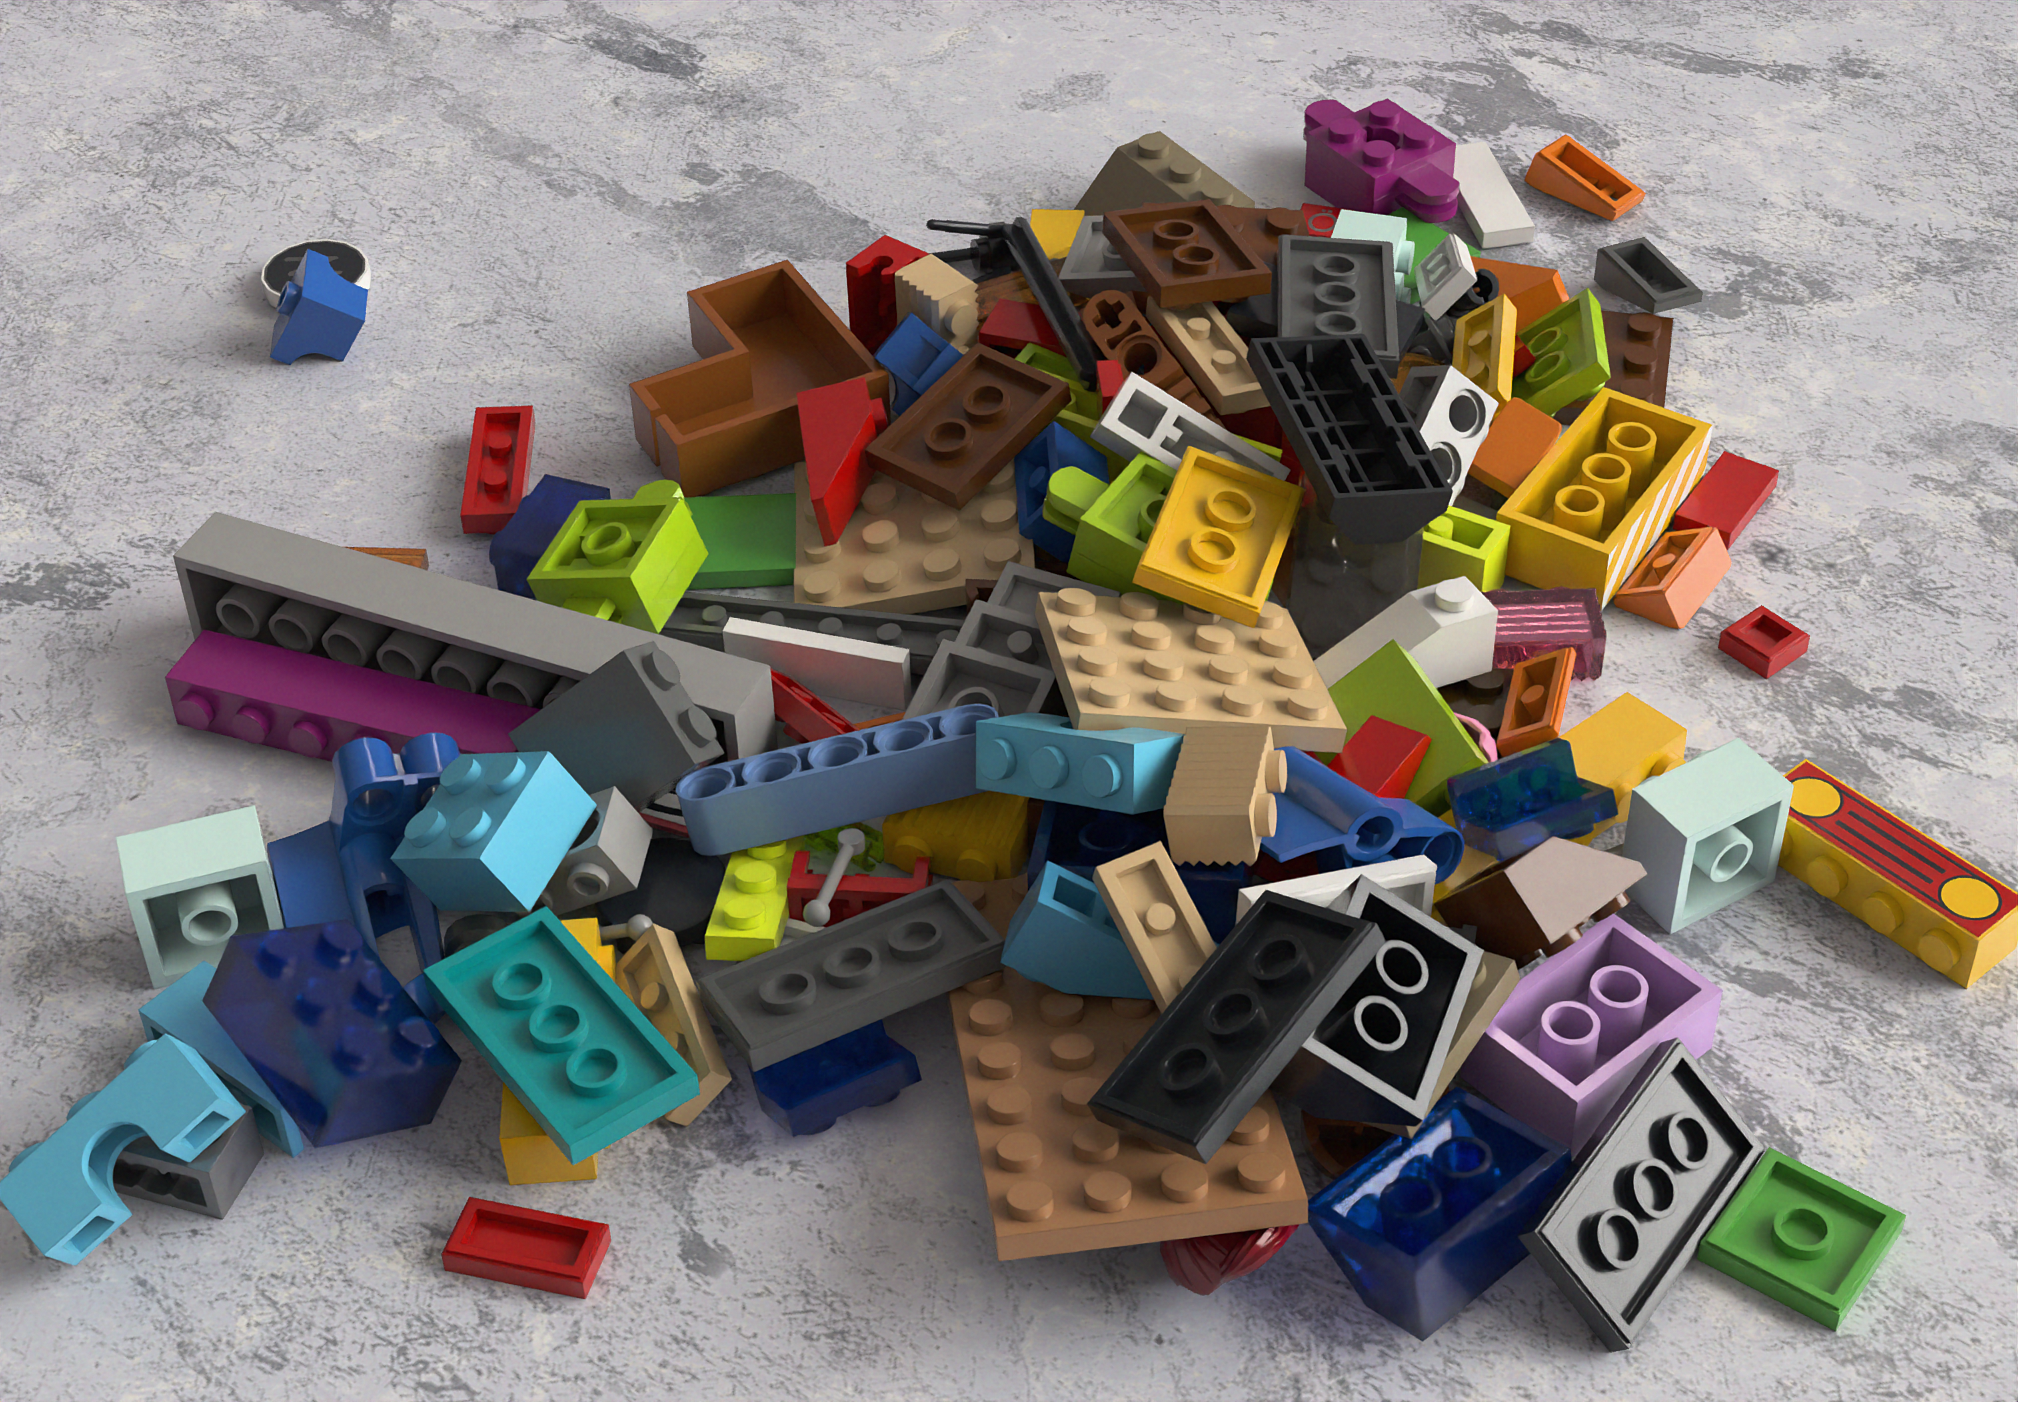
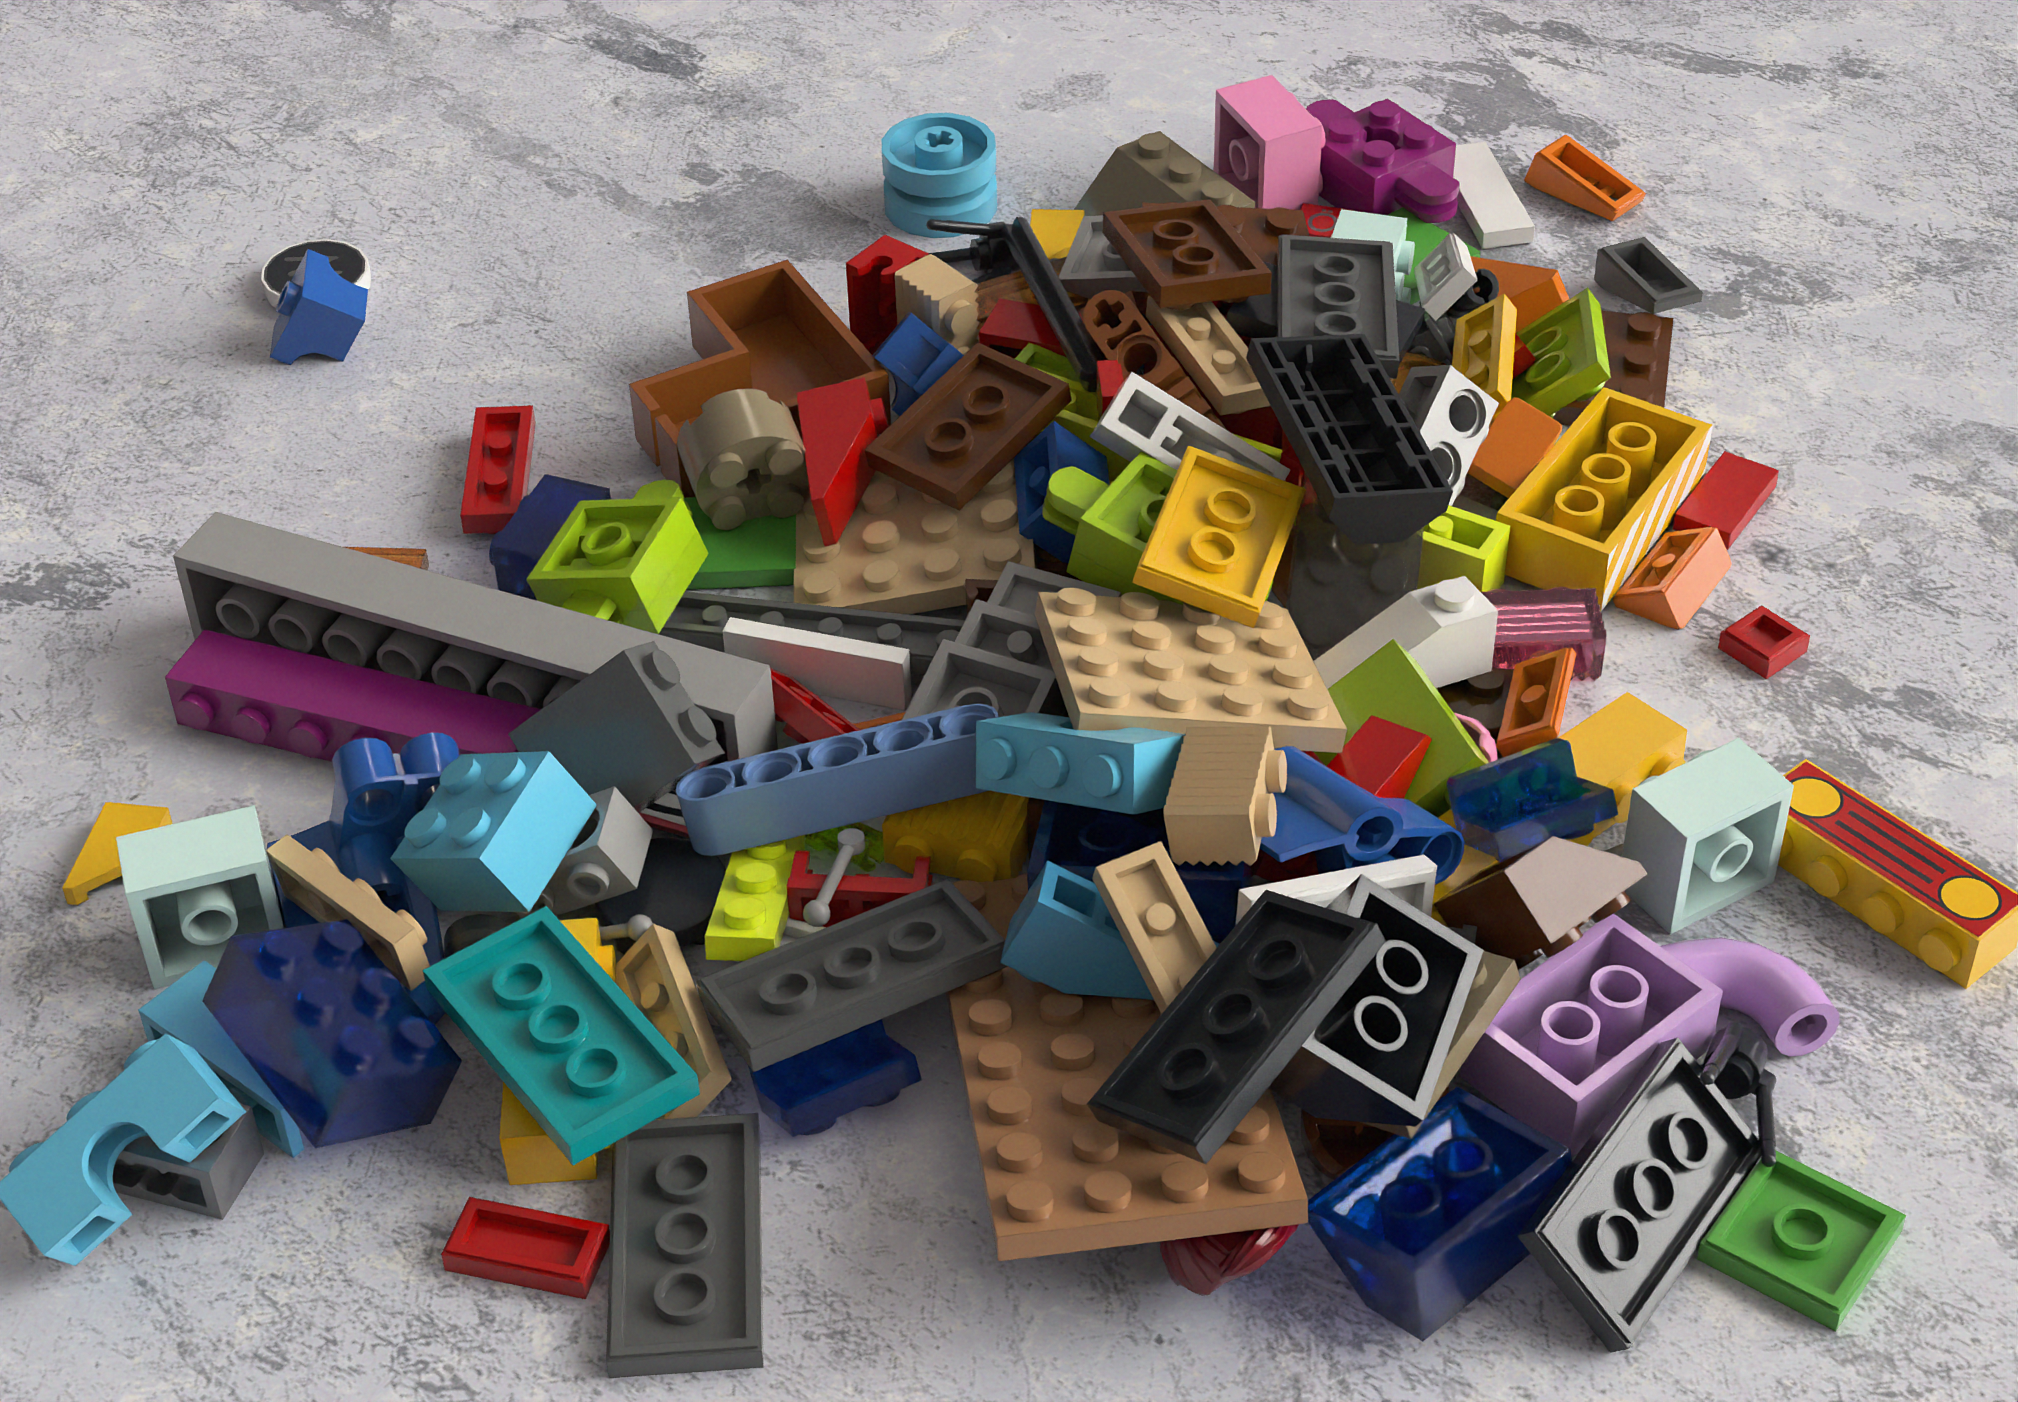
(100, 856): none -> yellow tile
(327, 895): none -> tan plate
(686, 1248): none -> dark grey tile
(744, 458): none -> dark tan brick
(939, 171): none -> medium azure wheel
(1268, 144): none -> bright pink brick
(1737, 1068): none -> black plant
(1765, 988): none -> lavender cylinder

